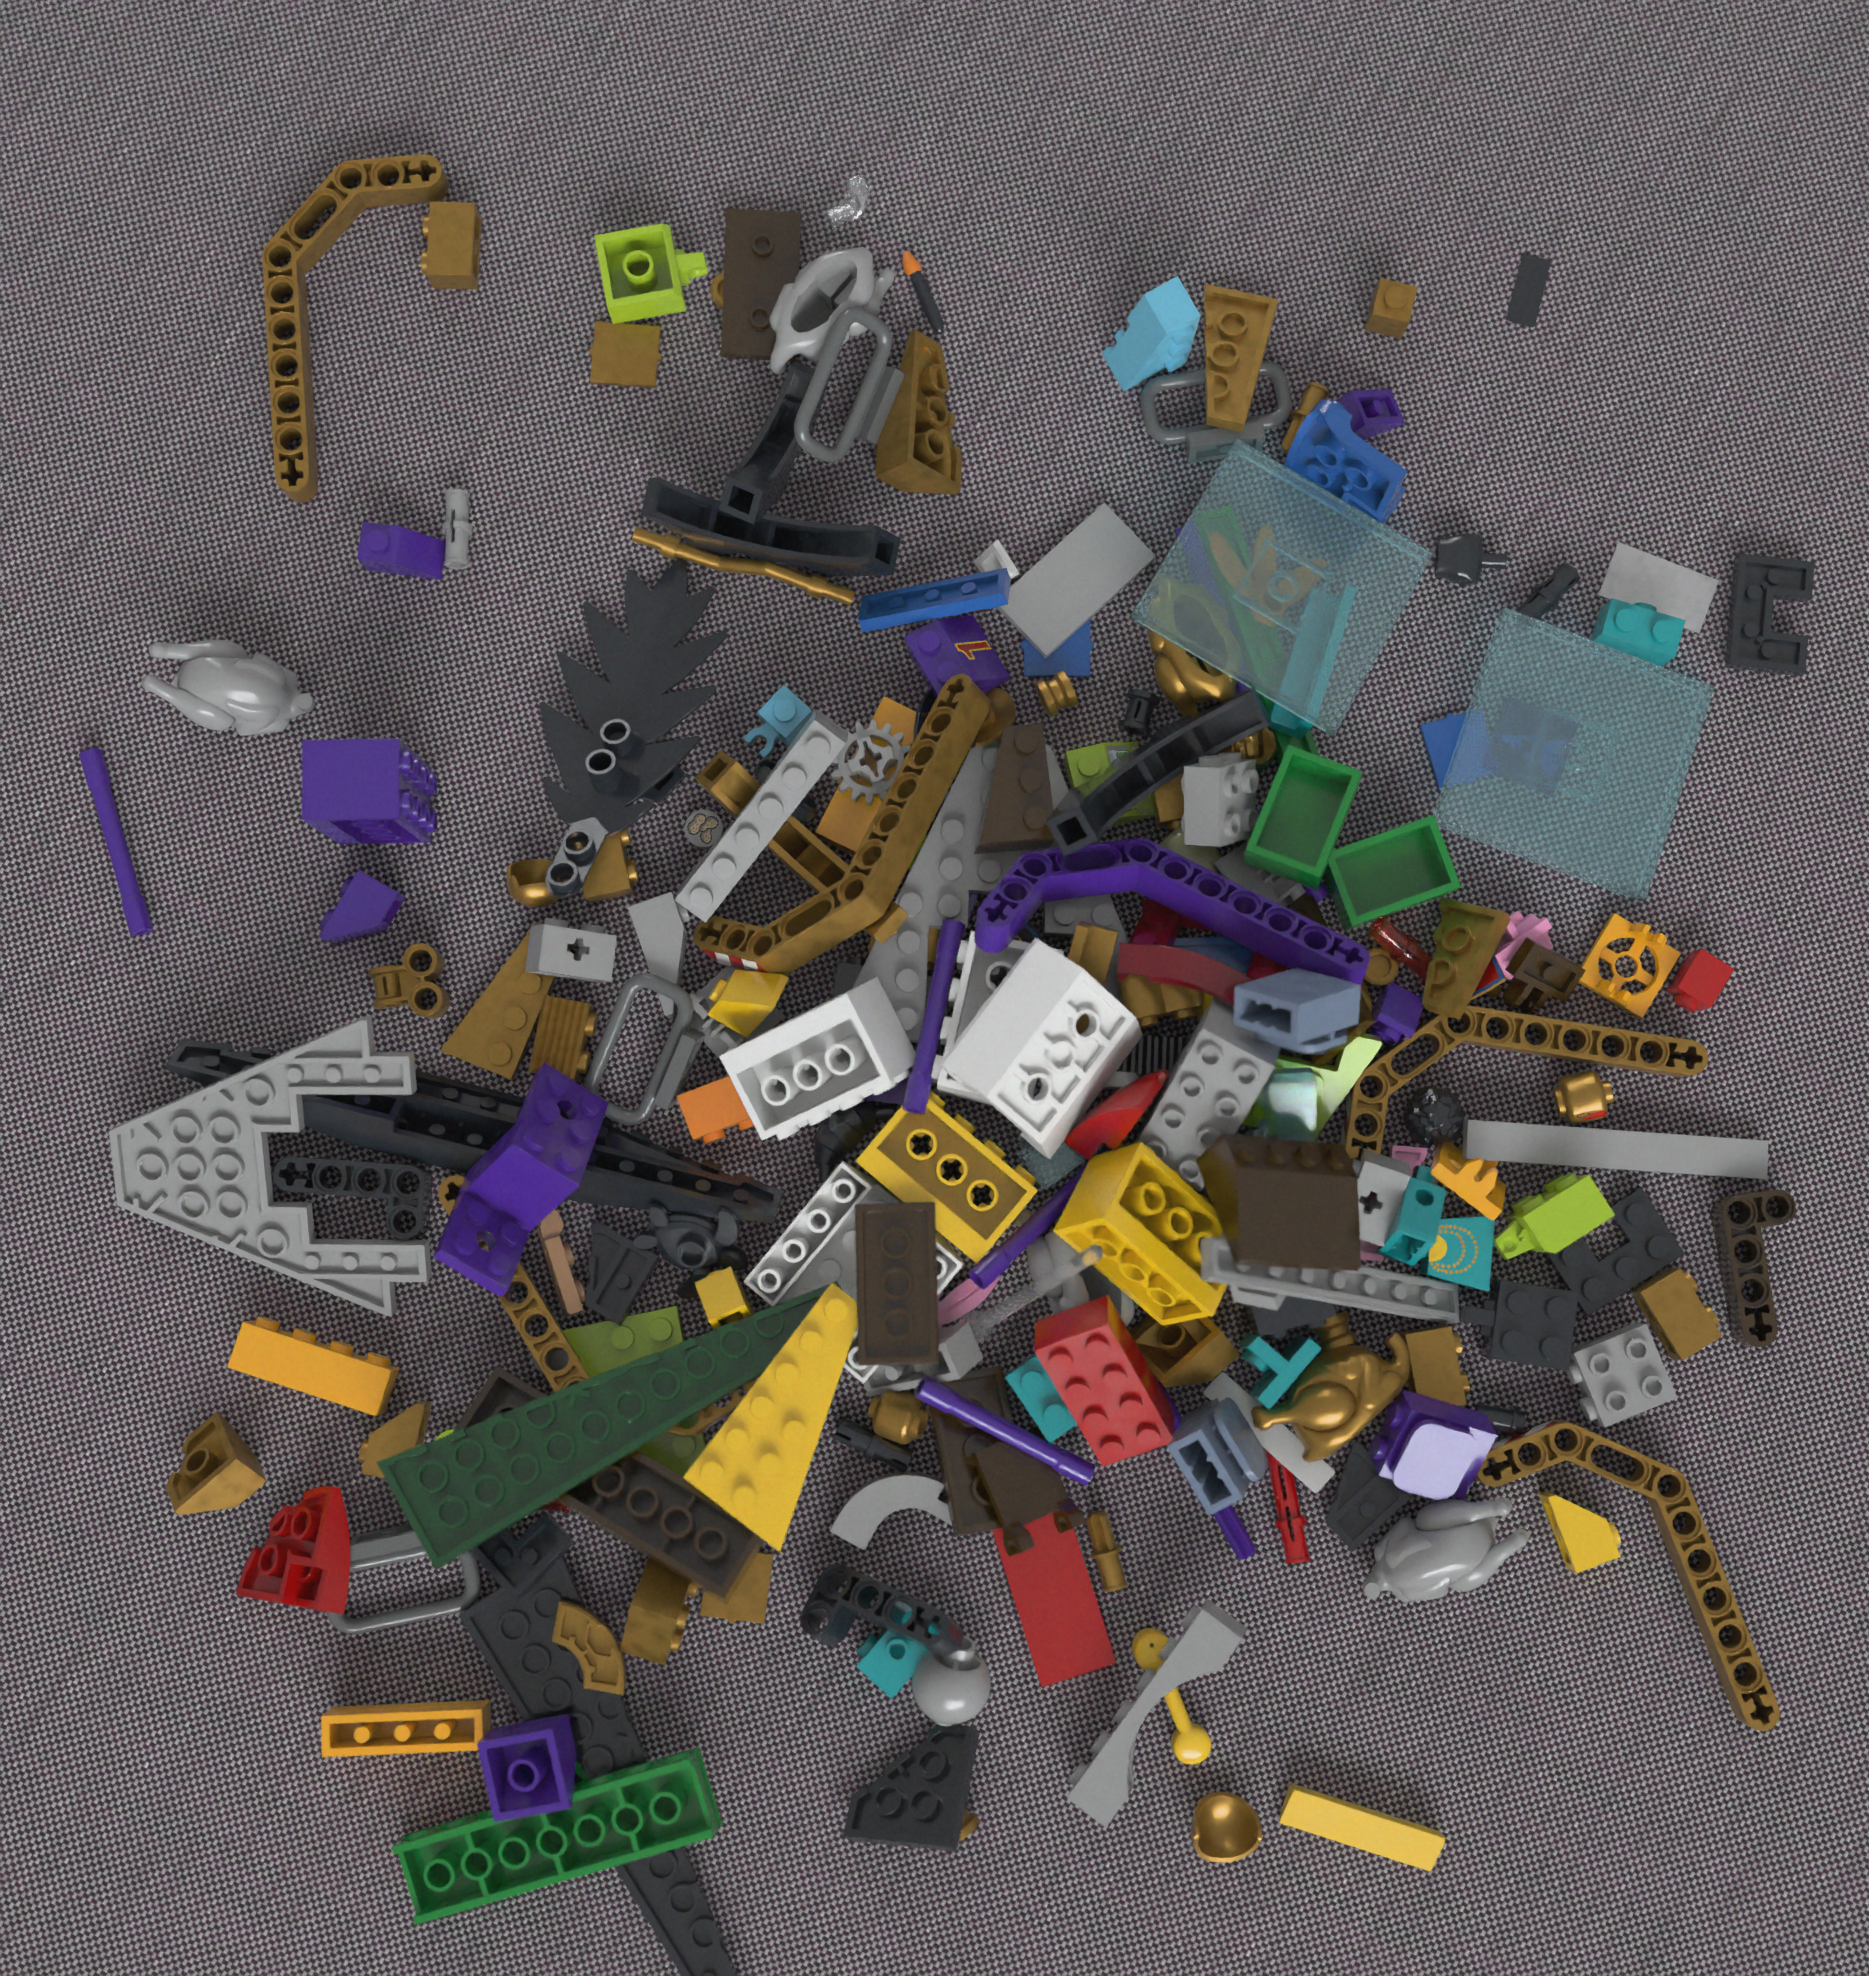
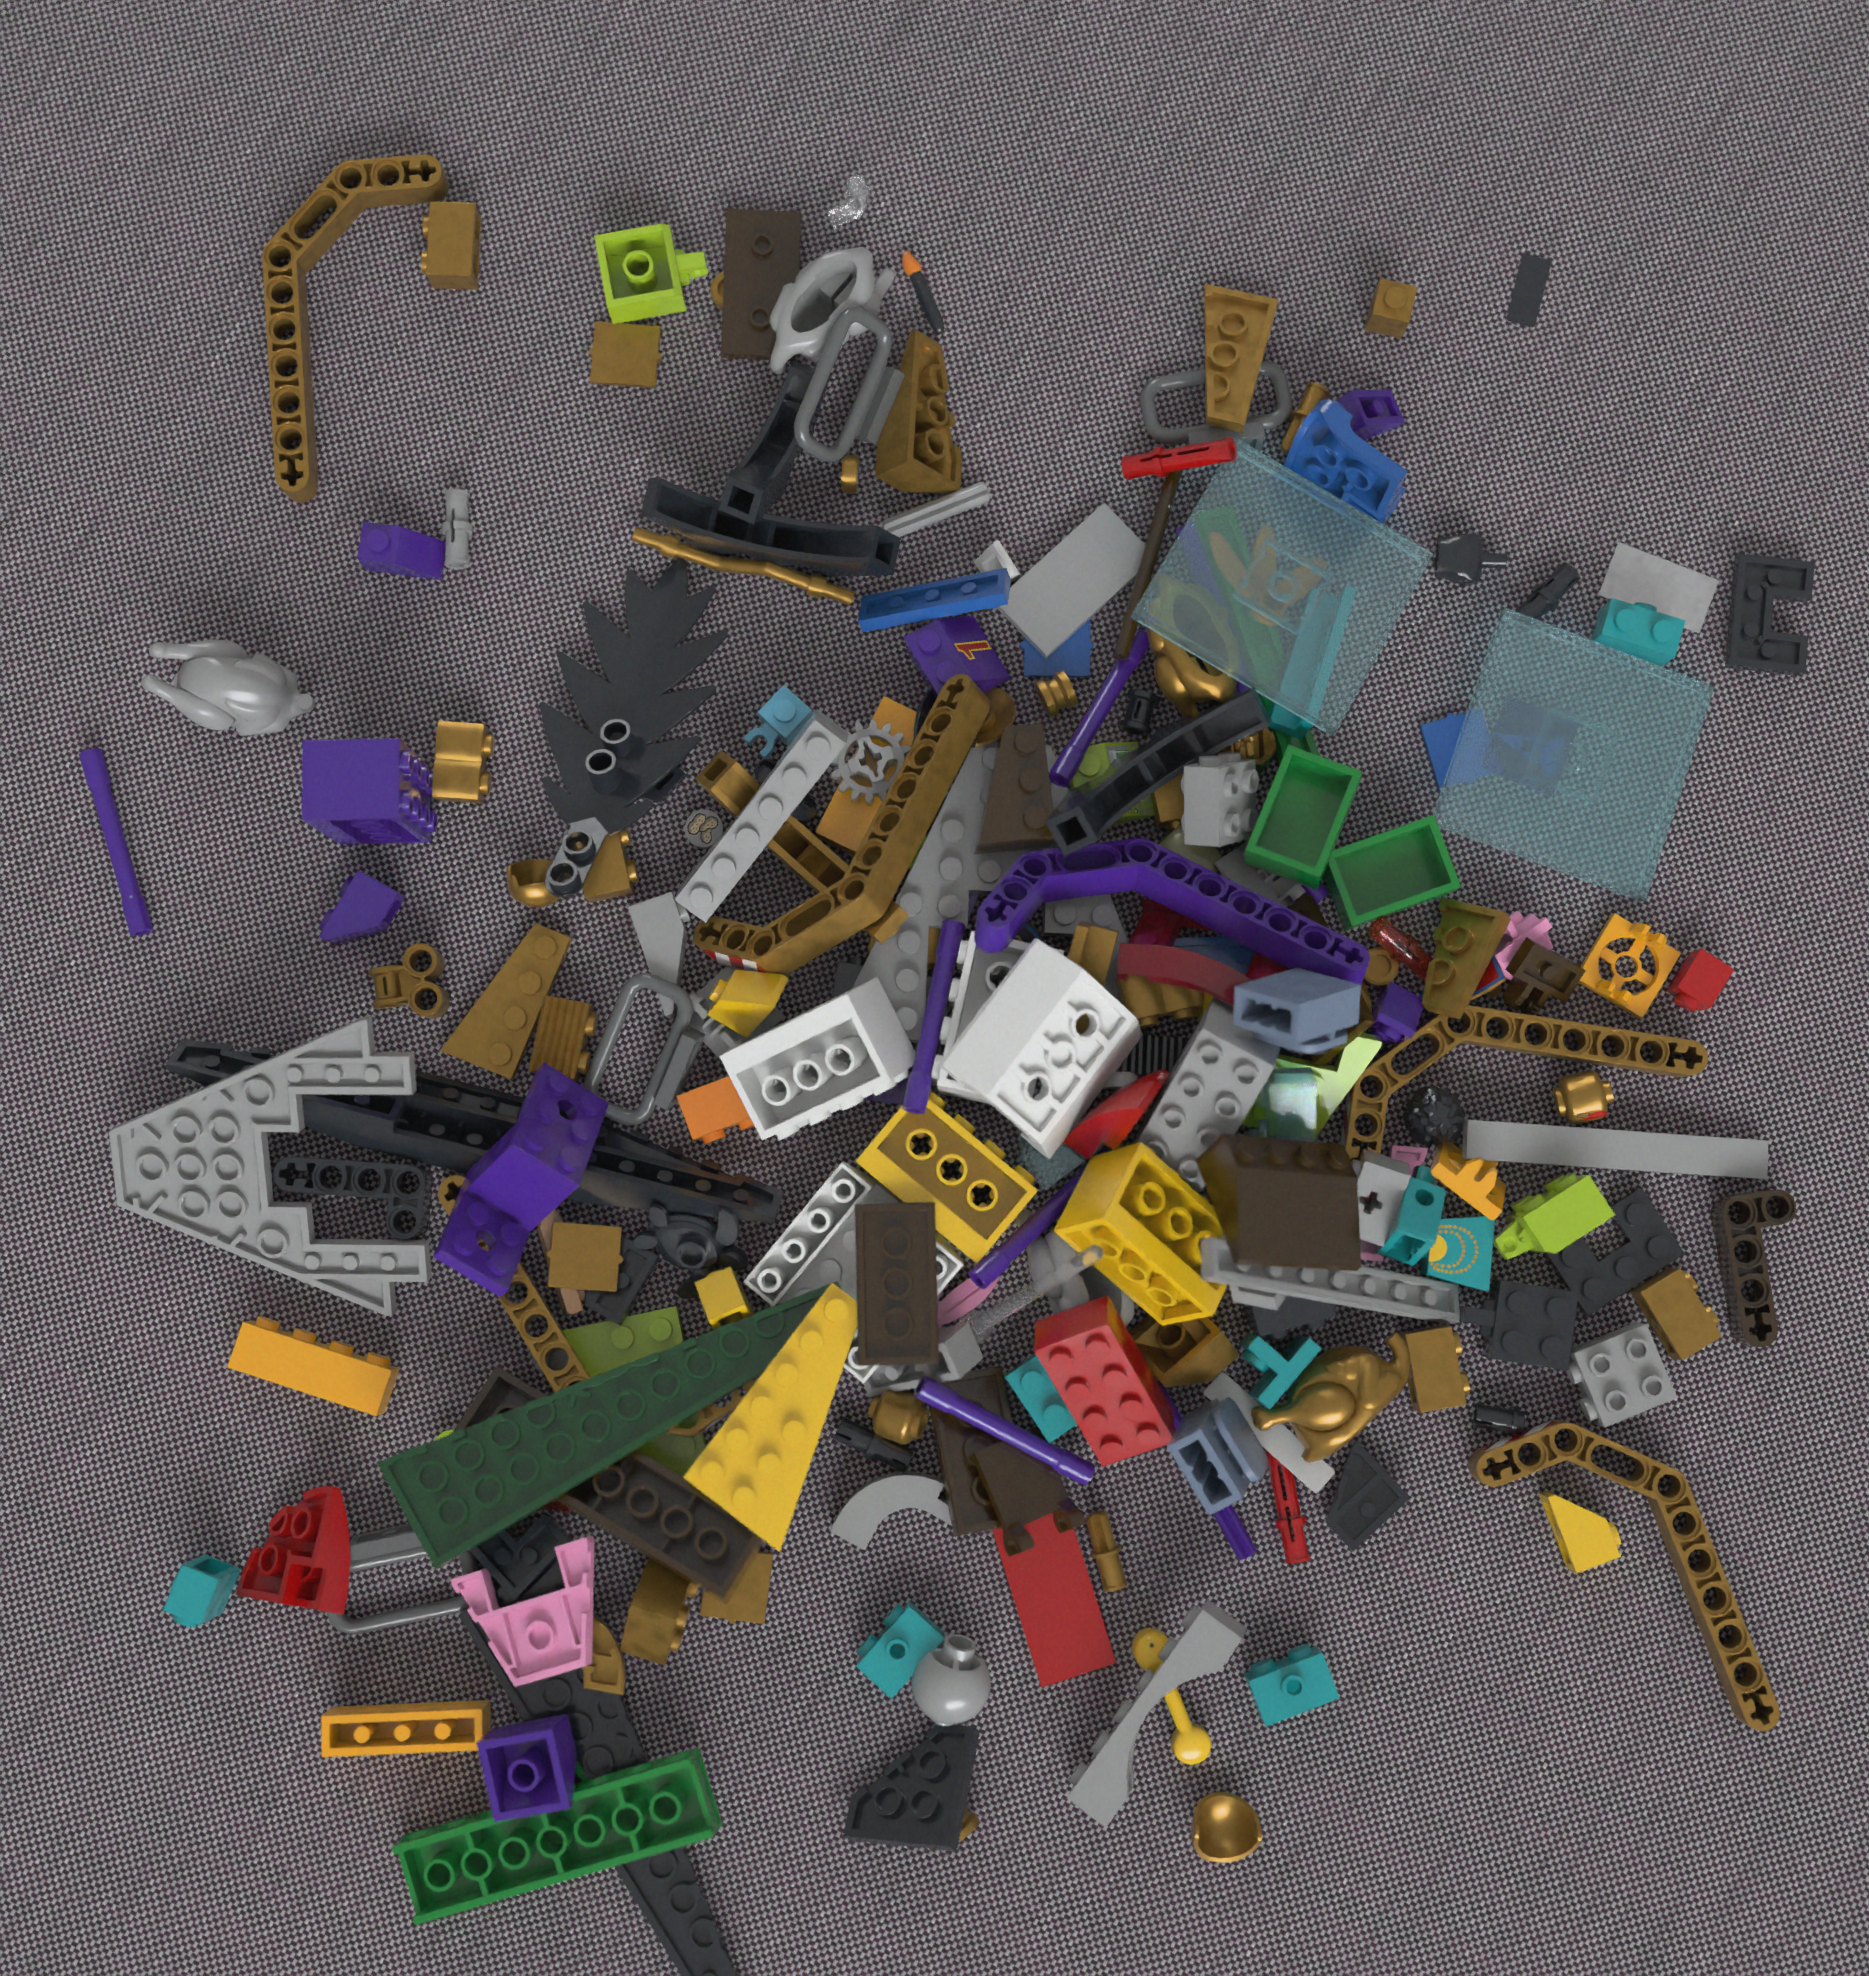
(201, 1590): none -> teal brick
(216, 1470): pearl gold slope -> none
(394, 1437): pearl gold slope -> none
(461, 762): none -> pearl gold brick
(544, 1632): none -> bright pink wing
(549, 953): light grey brick -> none
(584, 1257): none -> pearl gold piece
(844, 1131): black piece -> none
(850, 471): none -> pearl gold tile
(887, 1613): black beam -> none
(937, 510): none -> light grey axle
(1073, 754): none -> dark purple piece
(1147, 563): none -> dark brown piece
(1157, 337): medium azure wedge -> none
(1163, 460): none -> red pin
(1290, 1684): none -> teal brick
(1335, 1332): pearl gold wheel -> none
(1361, 1827): yellow slope -> none
(1431, 1446): brick -> none
(1440, 1548): light grey piece -> none

